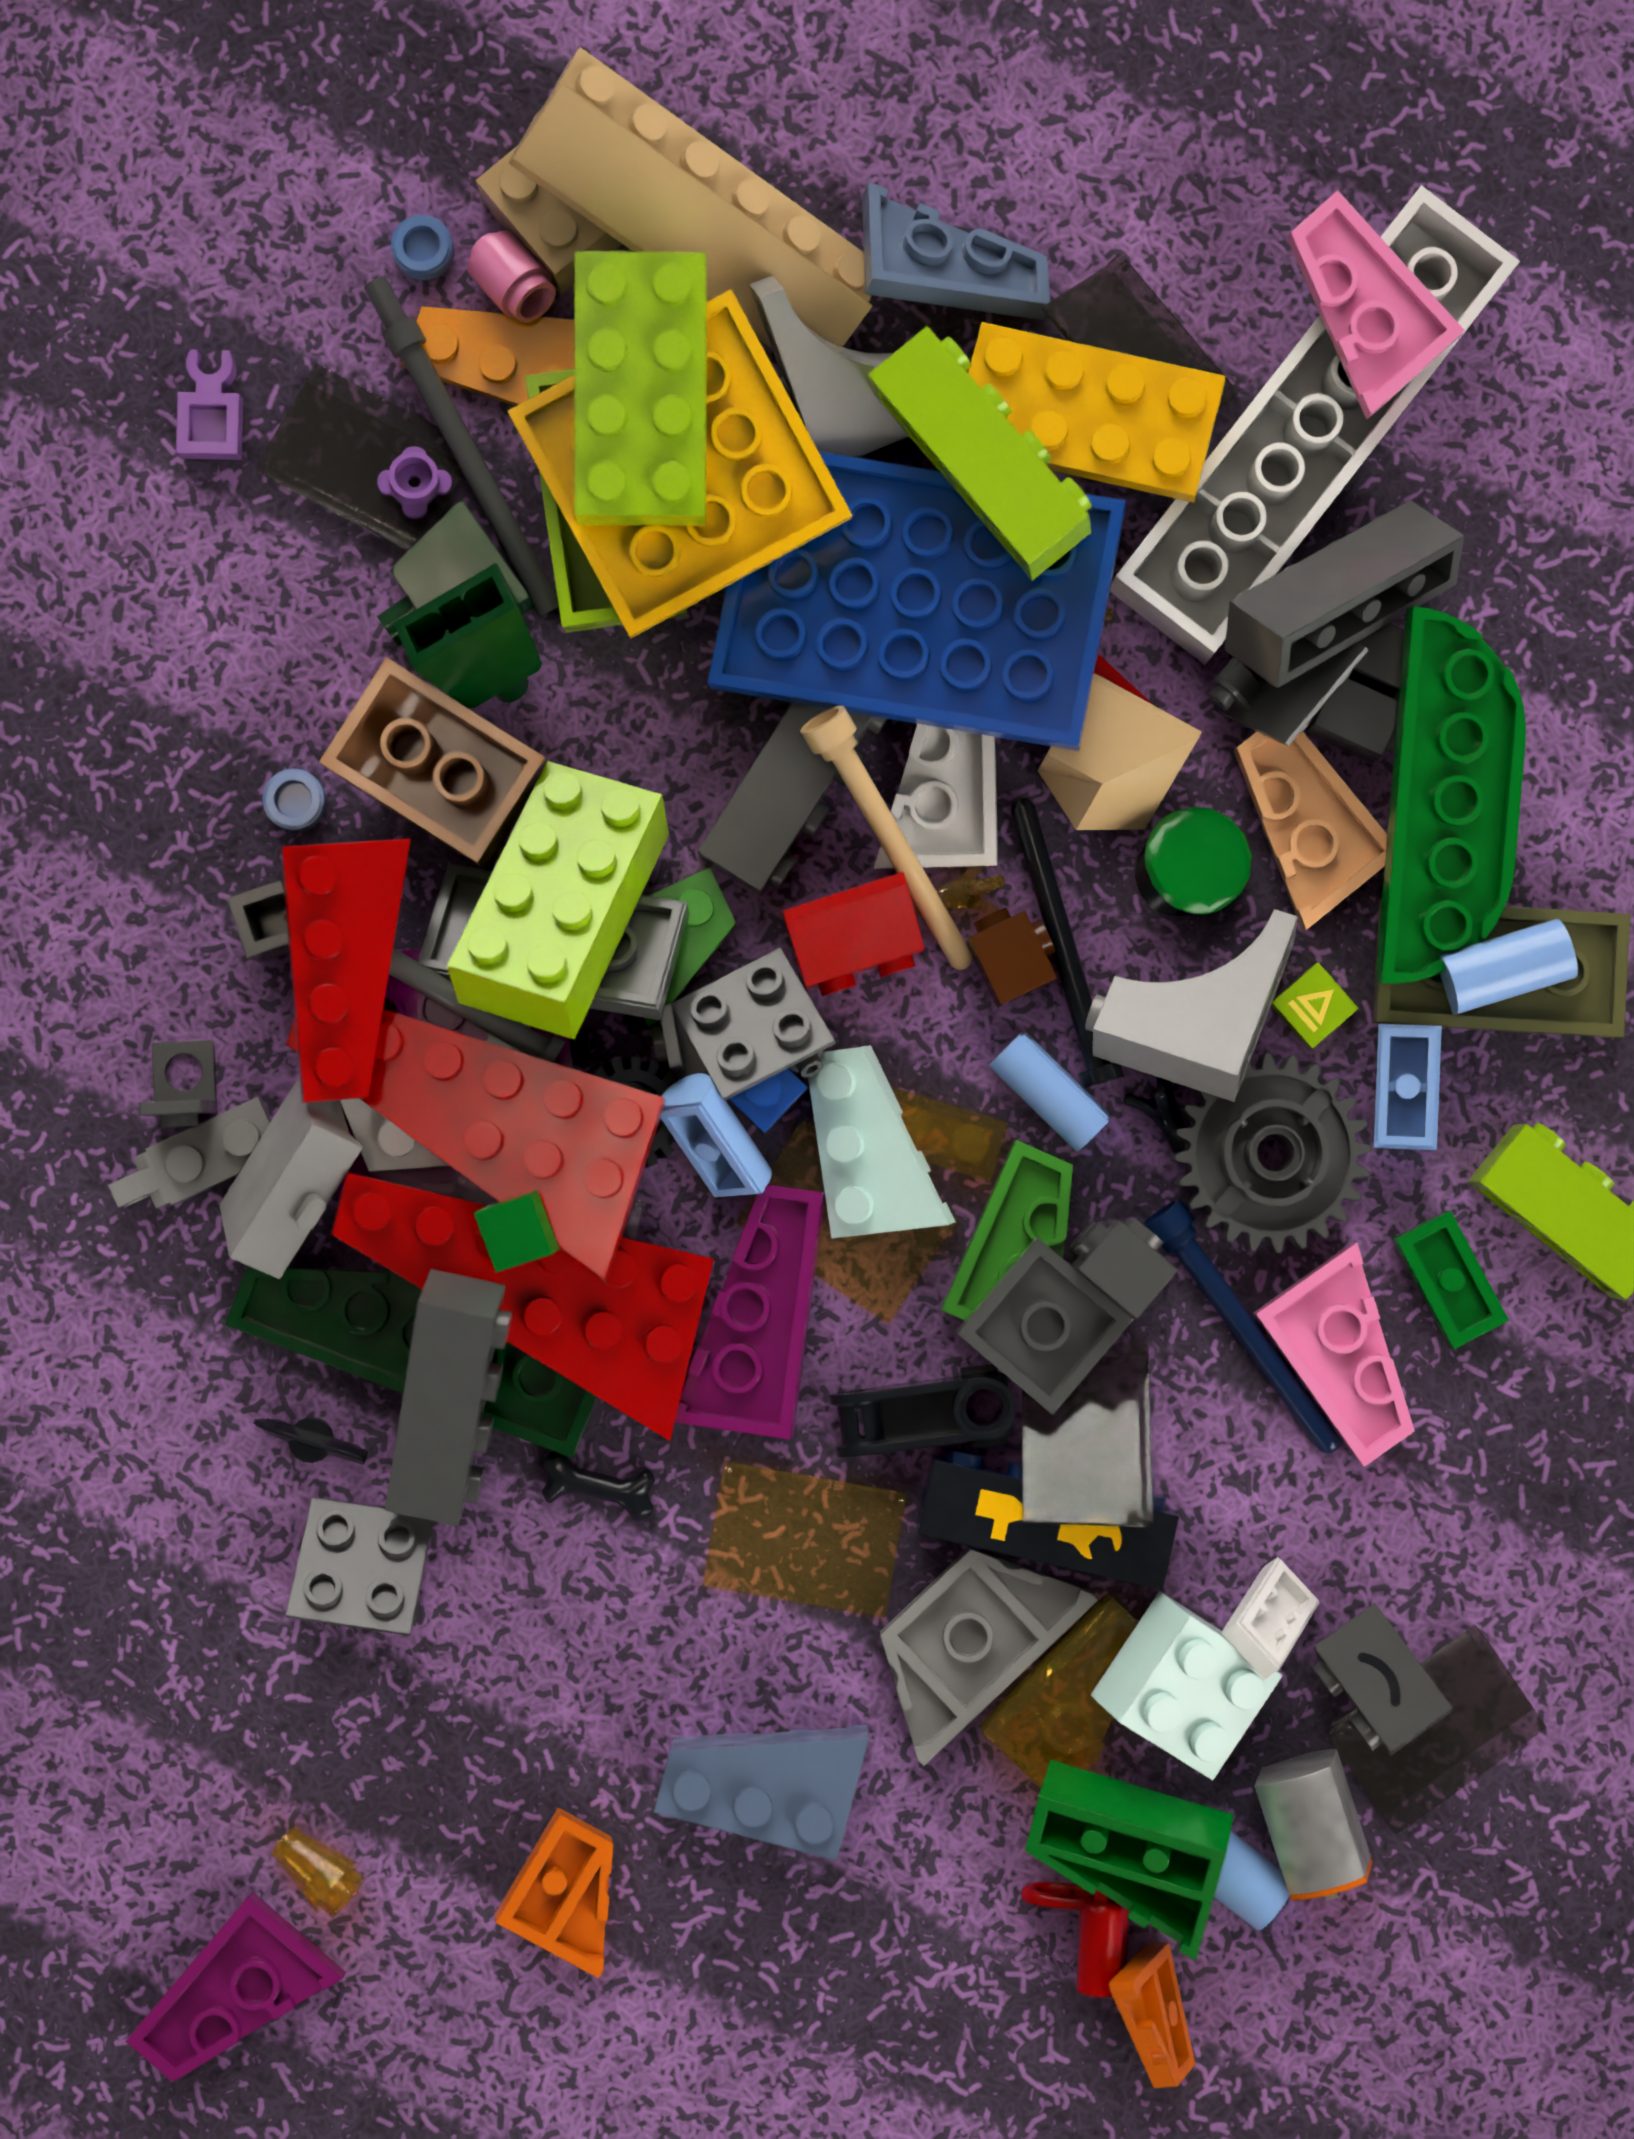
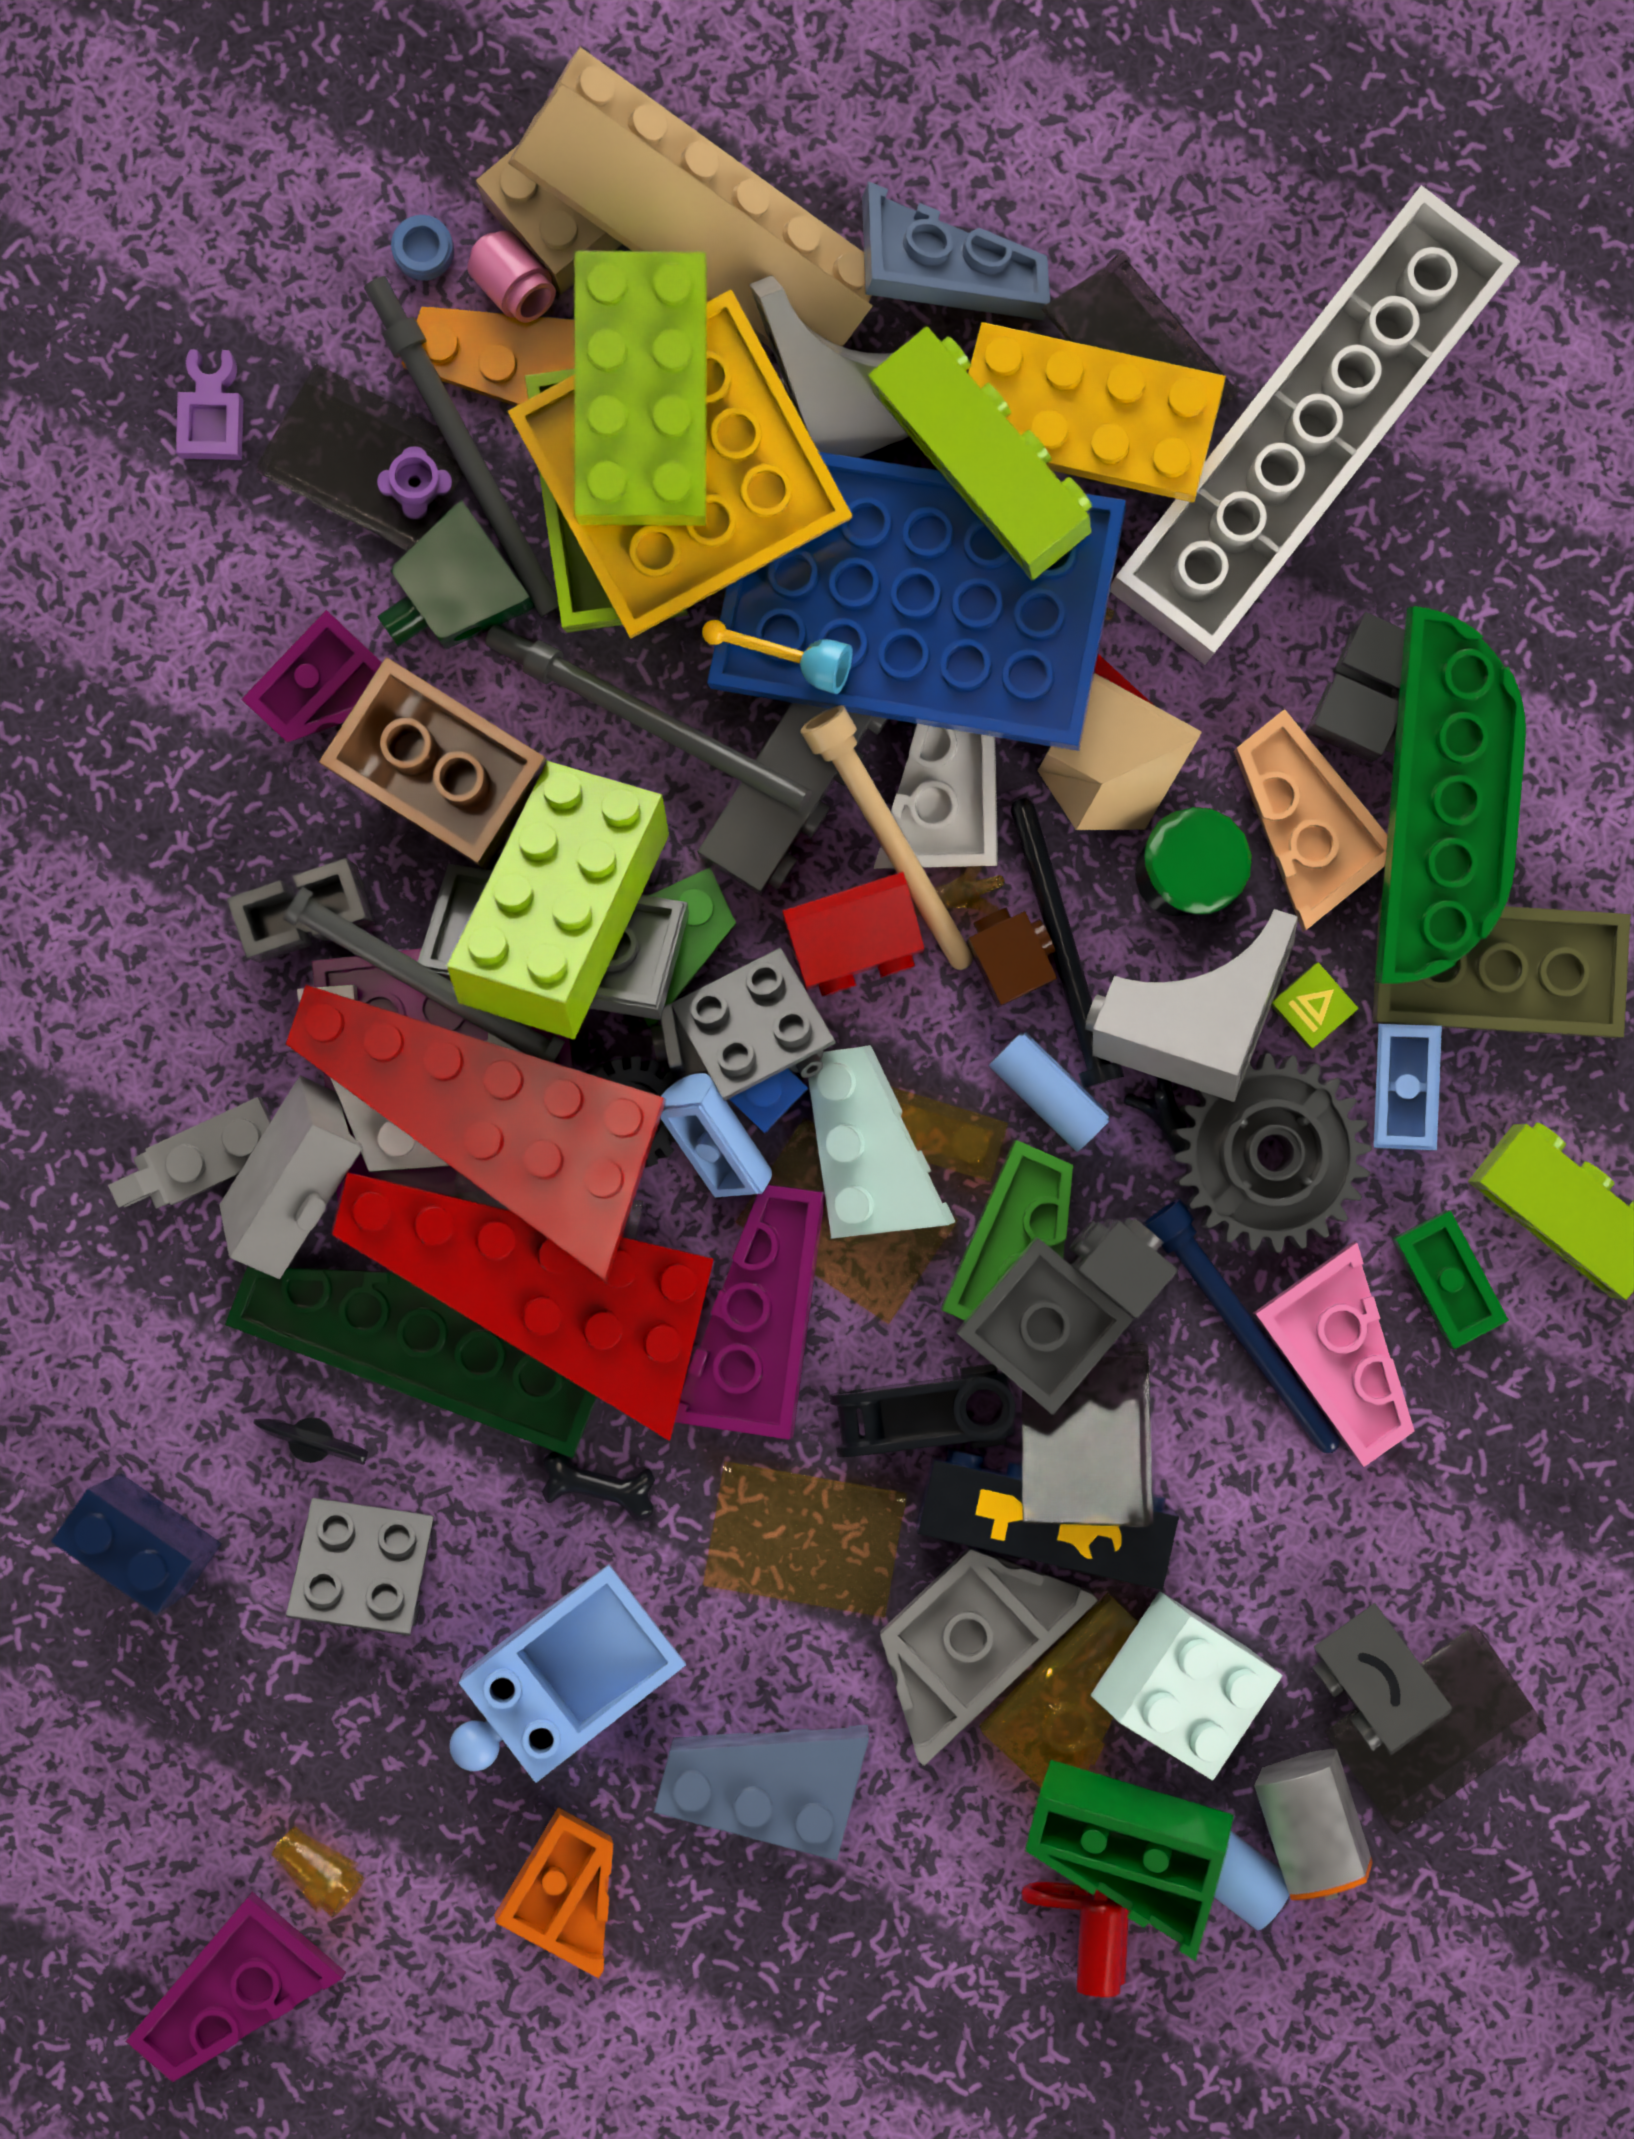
(136, 1543): none -> dark blue brick
(177, 1106): dark grey bracket -> none
(294, 800): medium blue tile -> none
(314, 681): none -> magenta wing
(341, 943): red wing -> none
(445, 1397): dark grey brick -> none
(472, 641): dark green torso -> none
(516, 1231): green tile -> none
(547, 665): none -> dark grey bar
(570, 1673): none -> light blue slope
(822, 664): none -> hinge
(1154, 2014): orange wing -> none
(1270, 1618): white plate -> none
(1283, 710): dark grey hinge -> none
(1343, 593): dark grey brick -> none
(1370, 303): bright pink wing -> none
(1508, 966): light blue brick -> none

